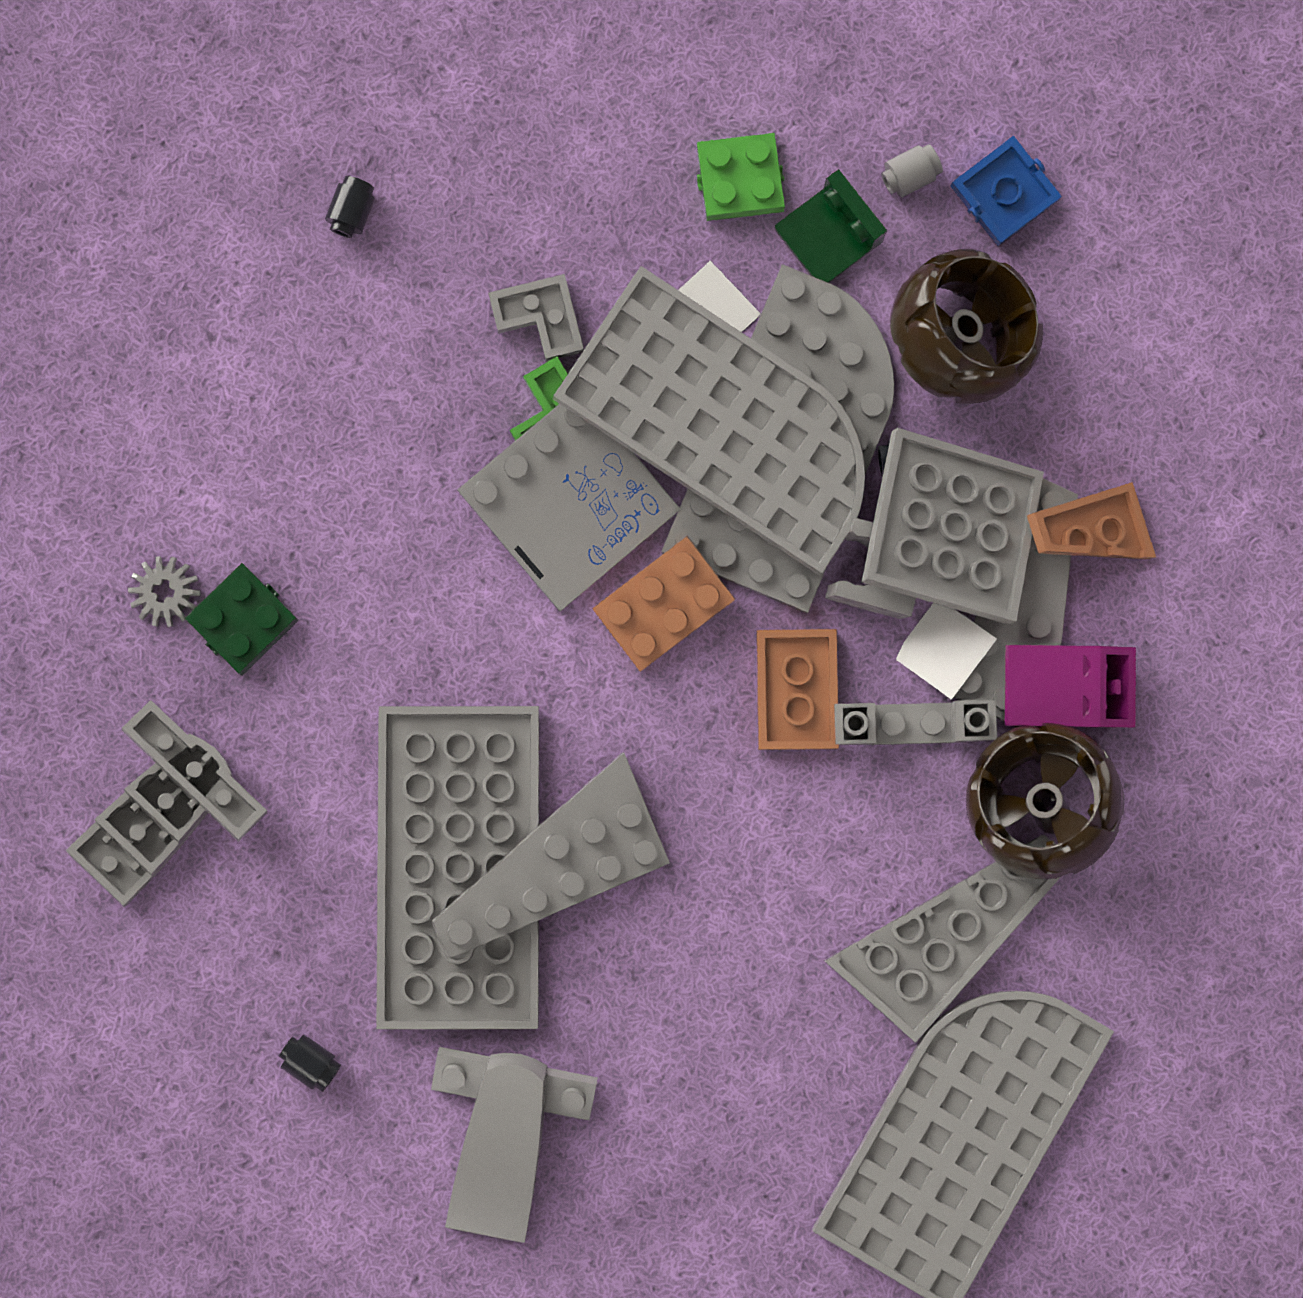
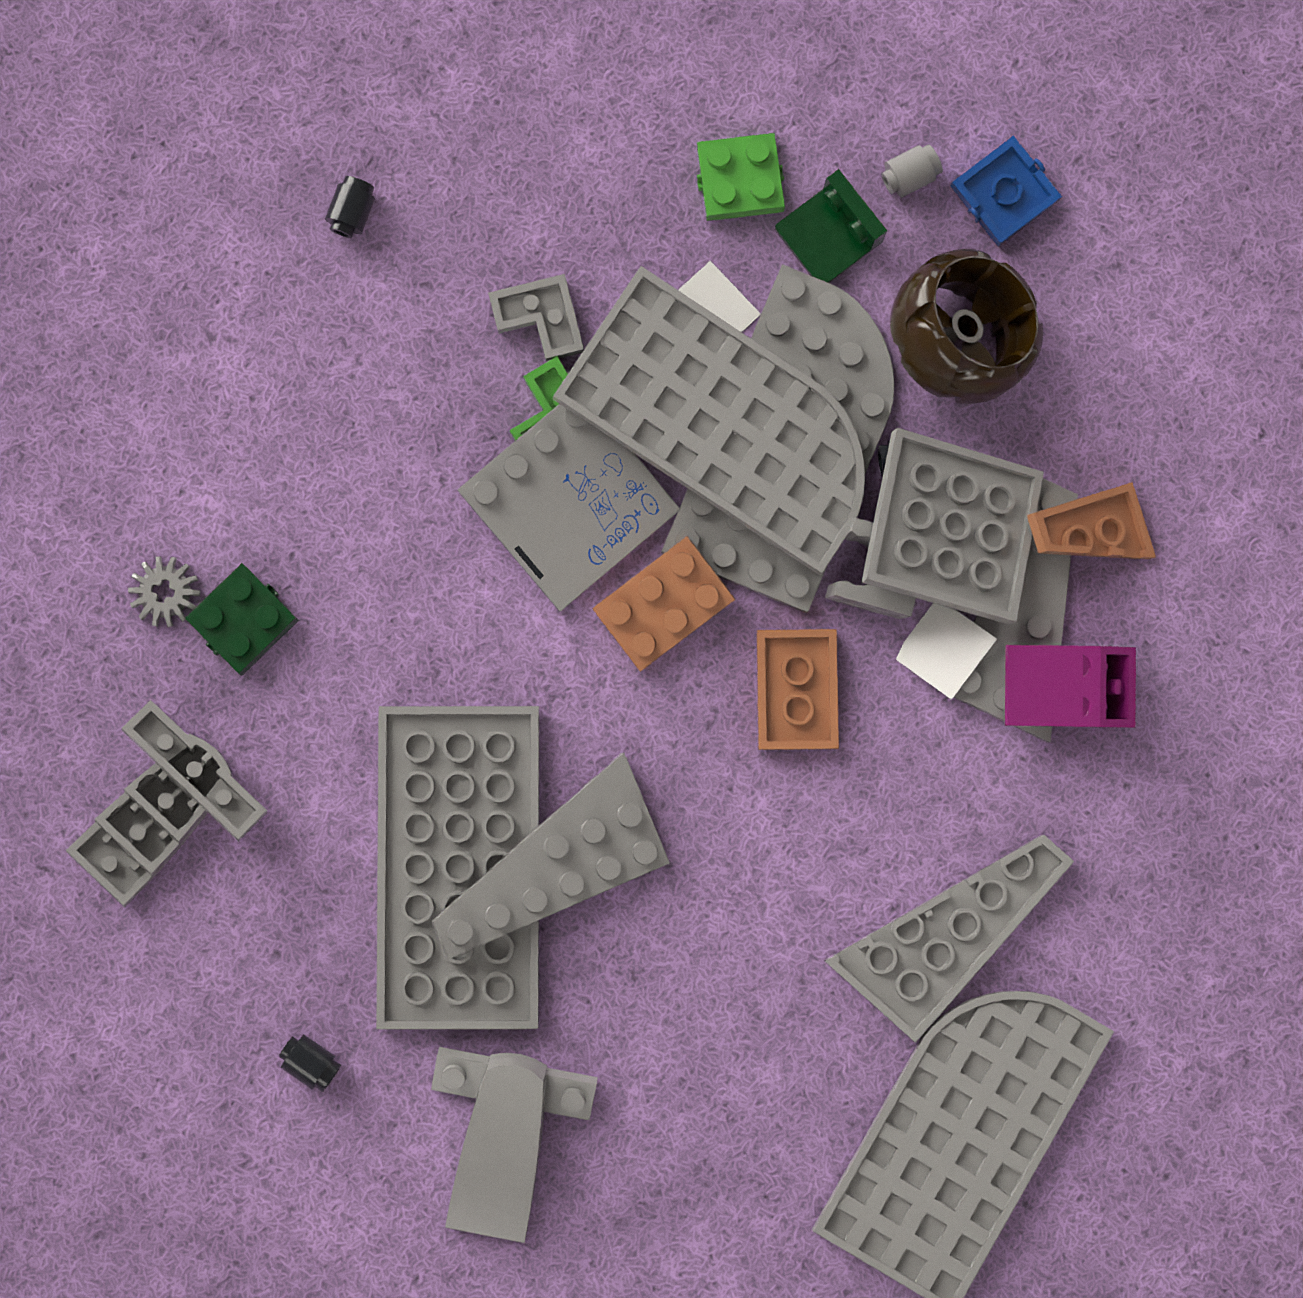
(915, 723): light grey slope -> none
(1060, 753): dark brown wheel -> none

